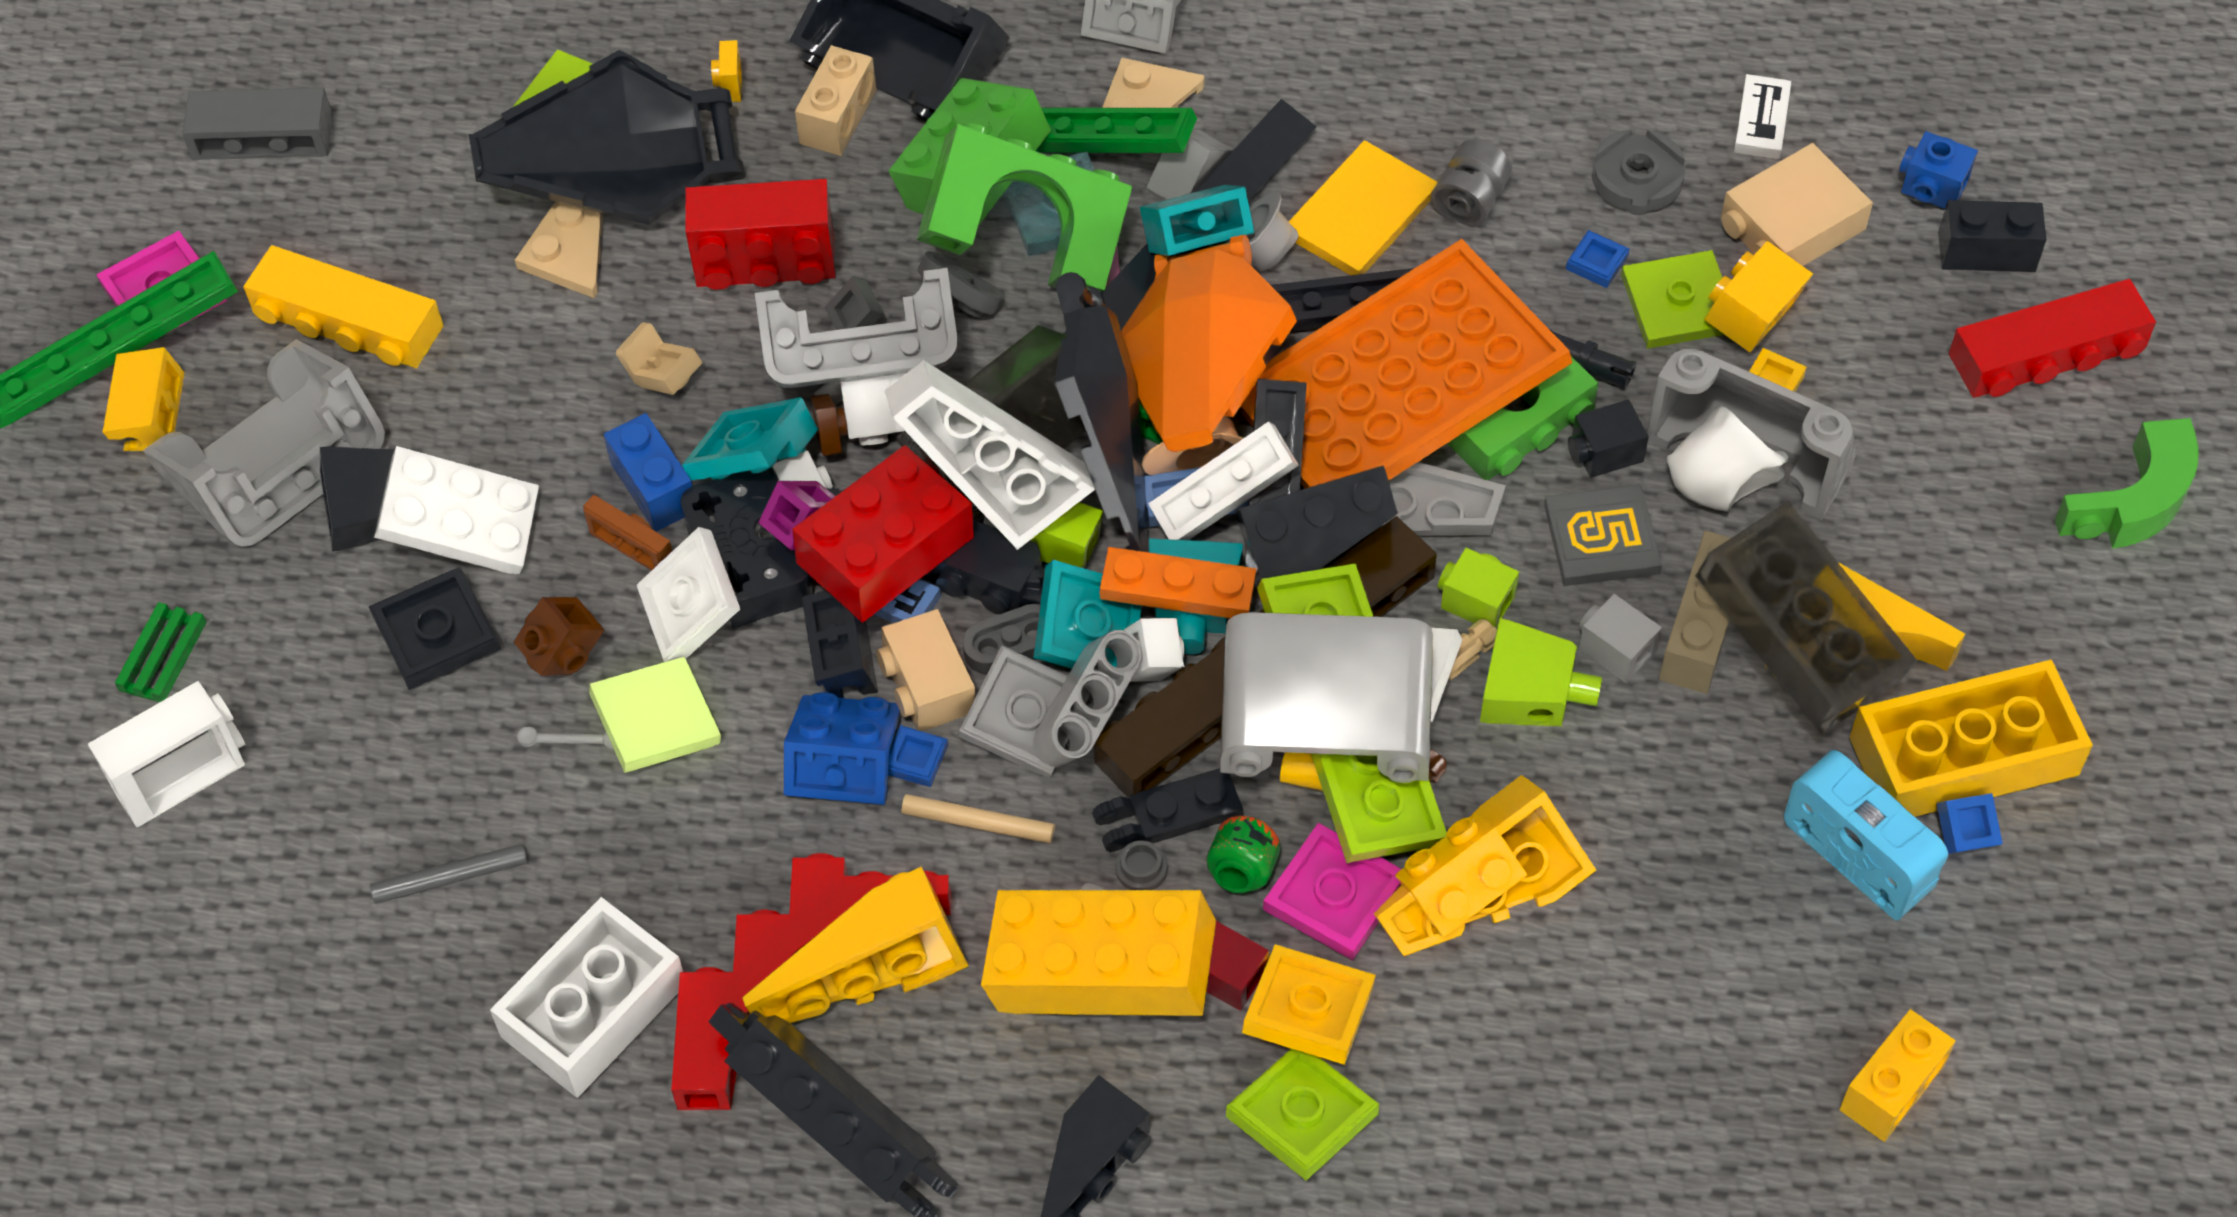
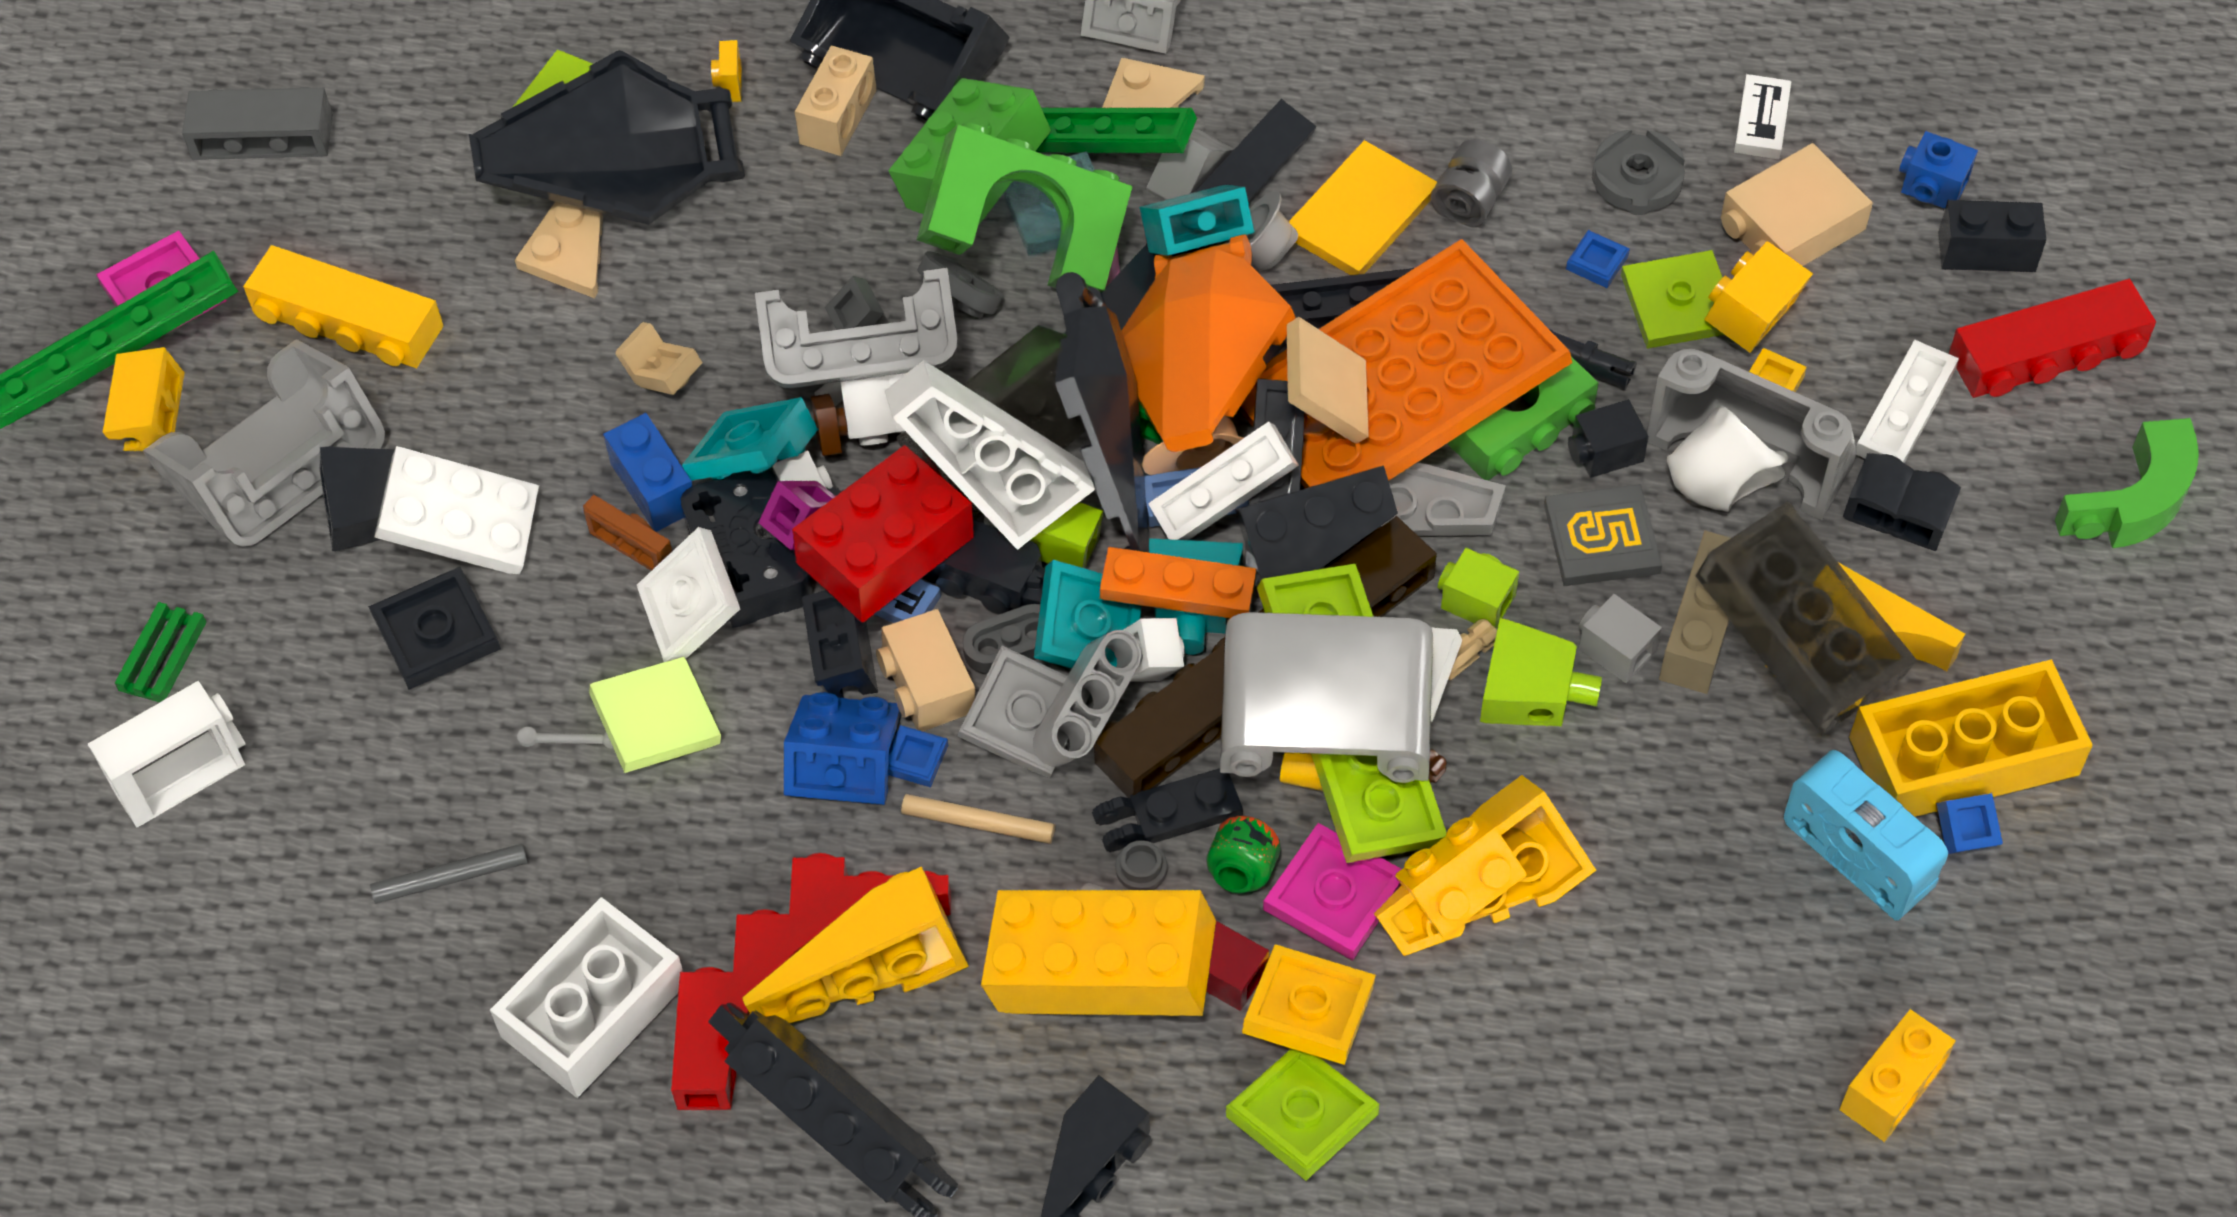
(558, 636): reddish brown brick -> none
(760, 233): red brick -> none
(1327, 380): none -> tan tile
(1902, 500): none -> black brick
(1907, 402): none -> white plate

